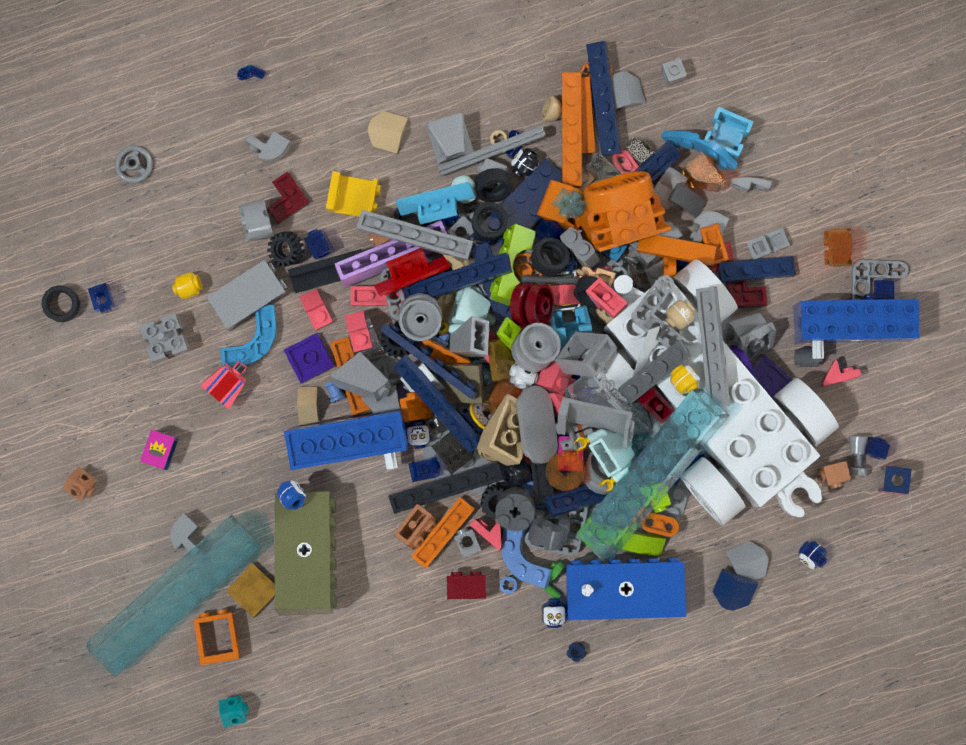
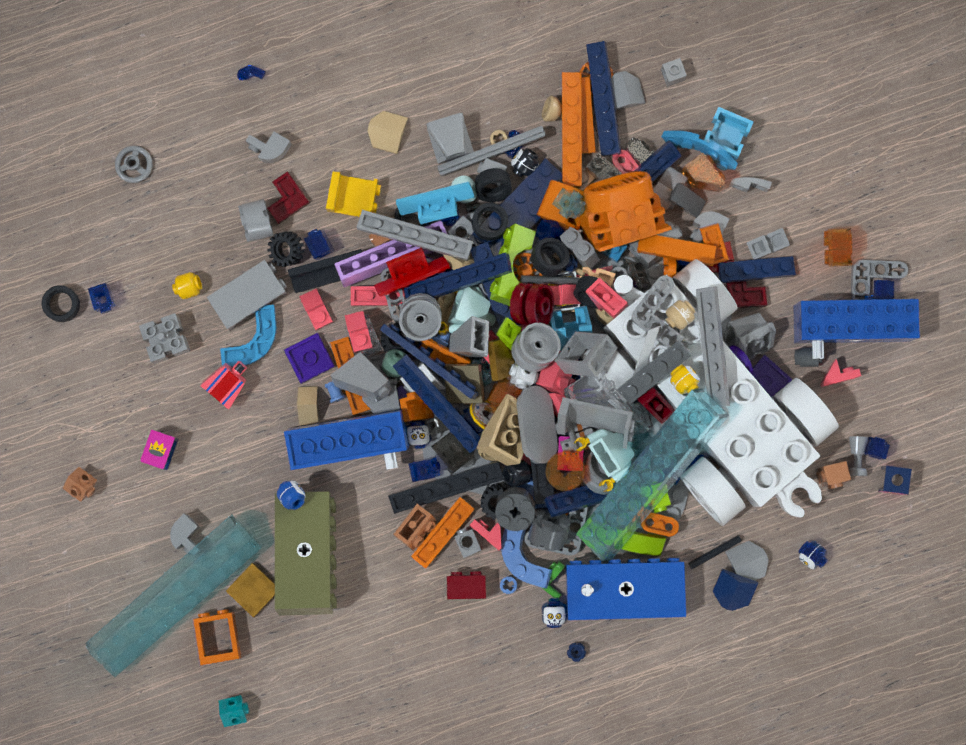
(389, 360): none -> sand green head
(714, 552): none -> black bar

